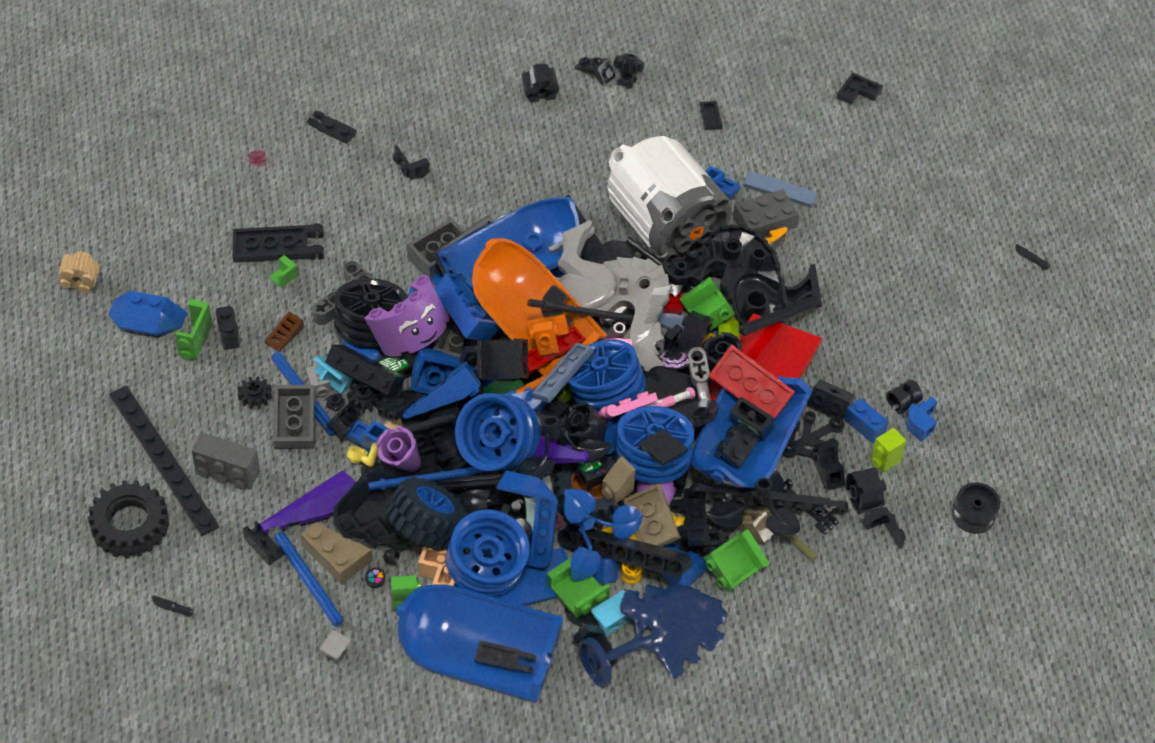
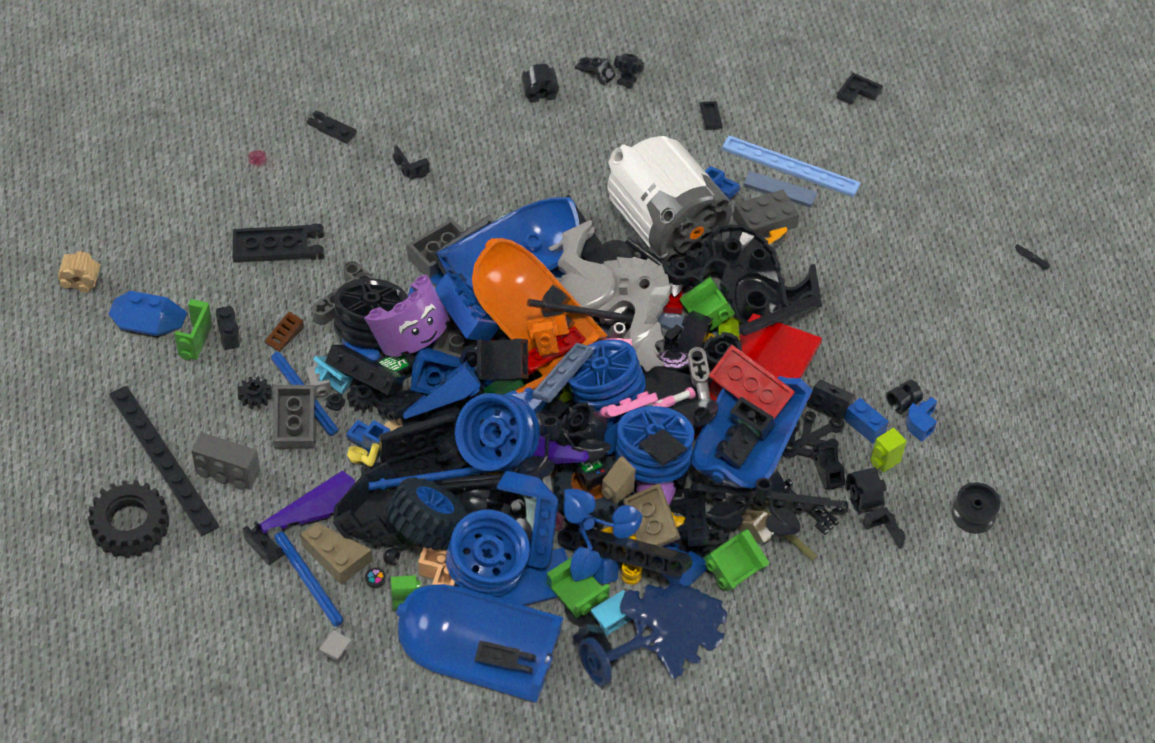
(173, 606): black piece -> none
(286, 273): bright green panel -> none
(343, 420): black piece -> none
(399, 449): medium lavender cone -> none
(791, 166): none -> light blue tile

